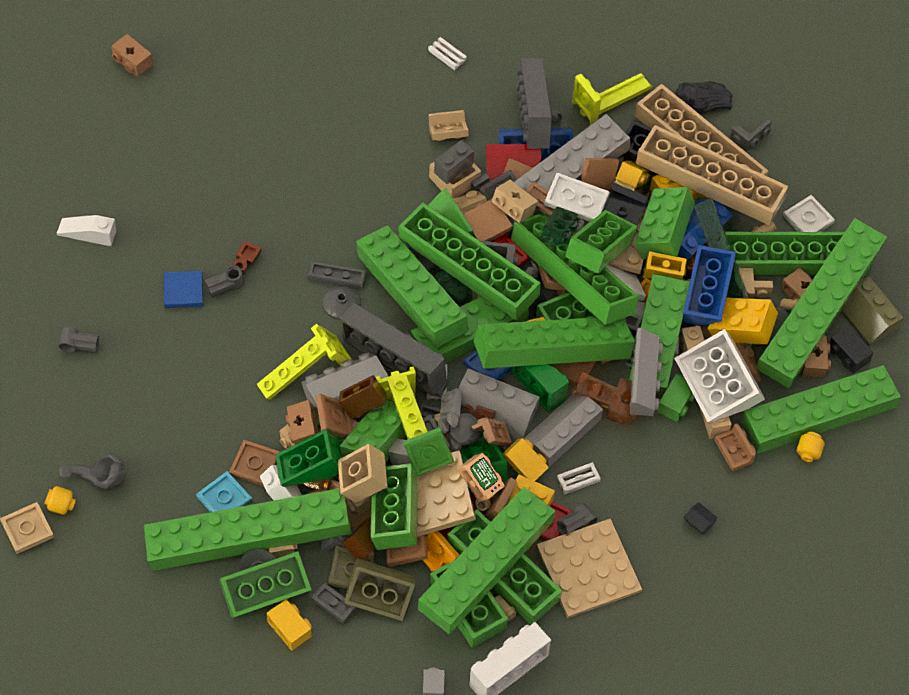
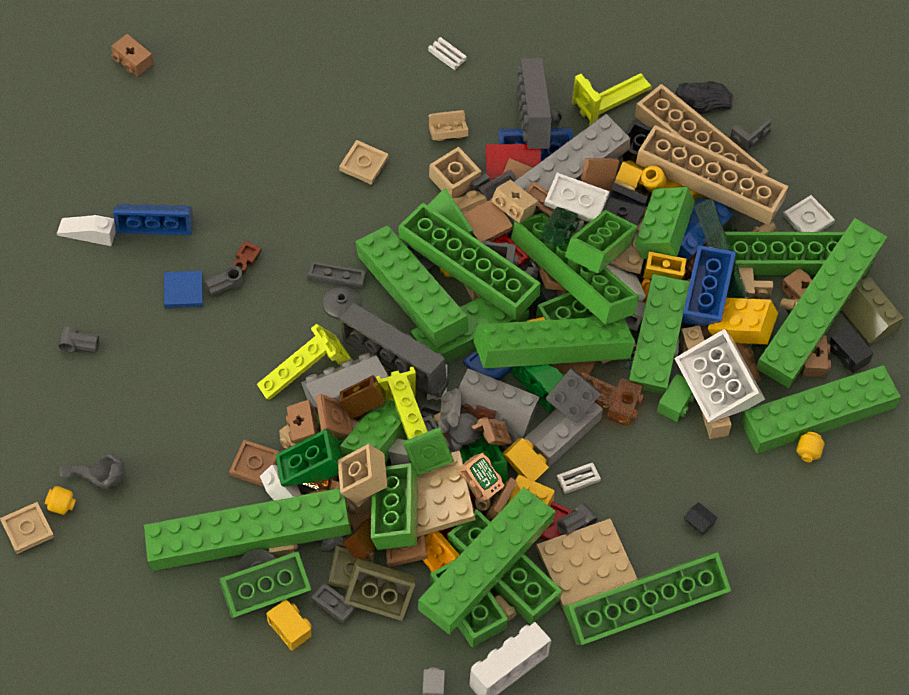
(153, 219): none -> blue slope
(224, 494): medium azure tile -> none
(364, 162): none -> tan plate
(454, 162): dark grey brick -> none
(456, 290): clear green brick -> none
(573, 395): none -> dark grey bracket
(645, 373): light grey slope -> none
(646, 598): none -> bright green brick
(653, 178): none -> yellow head
(736, 448): medium nougat bracket -> none

